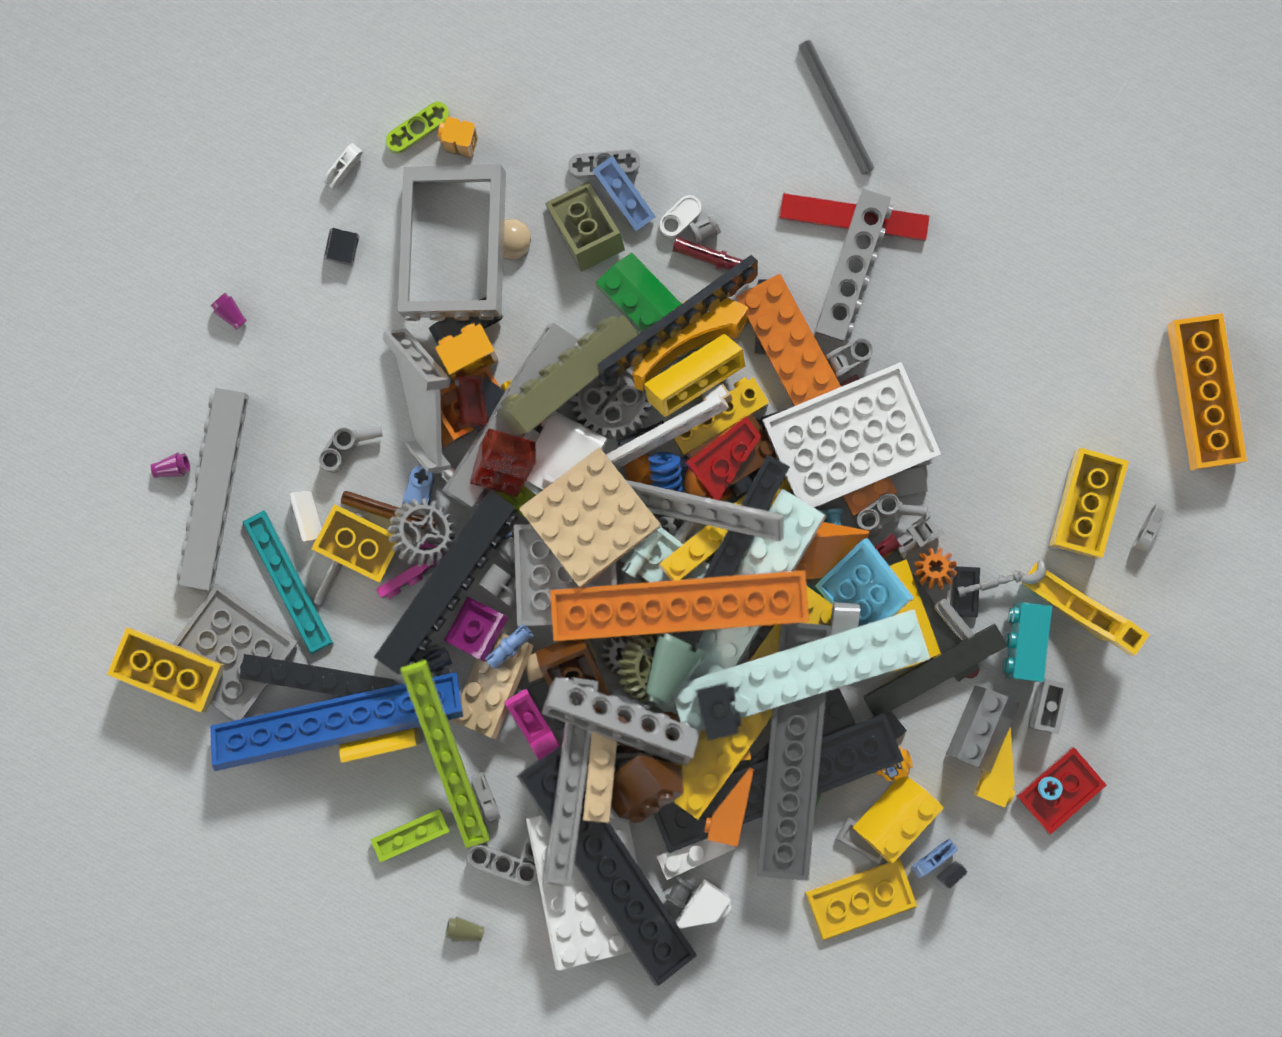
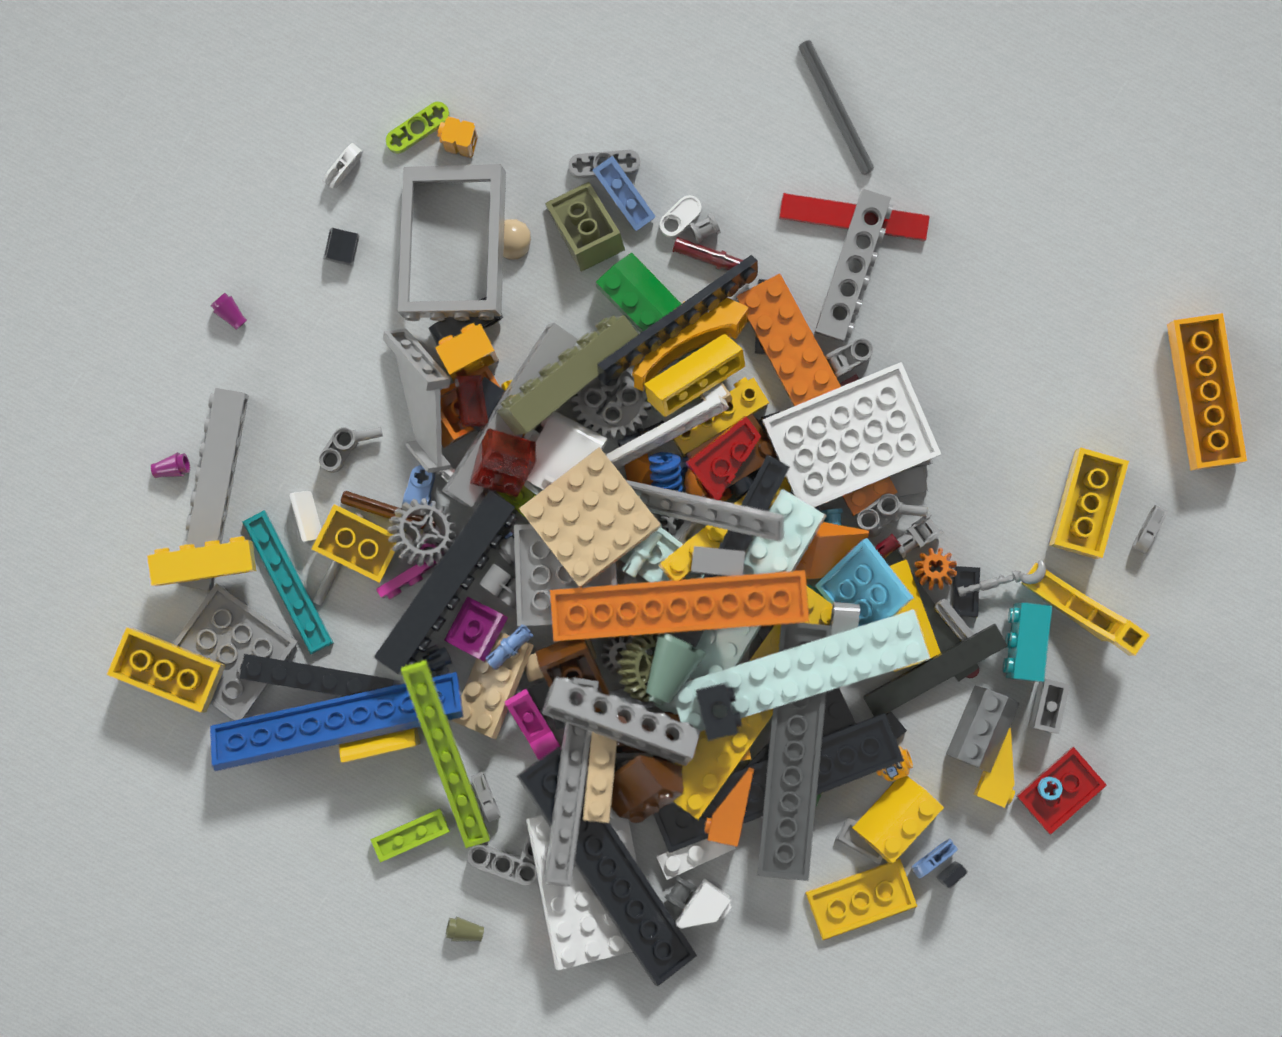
(201, 562): none -> yellow brick
(718, 561): none -> light grey tile

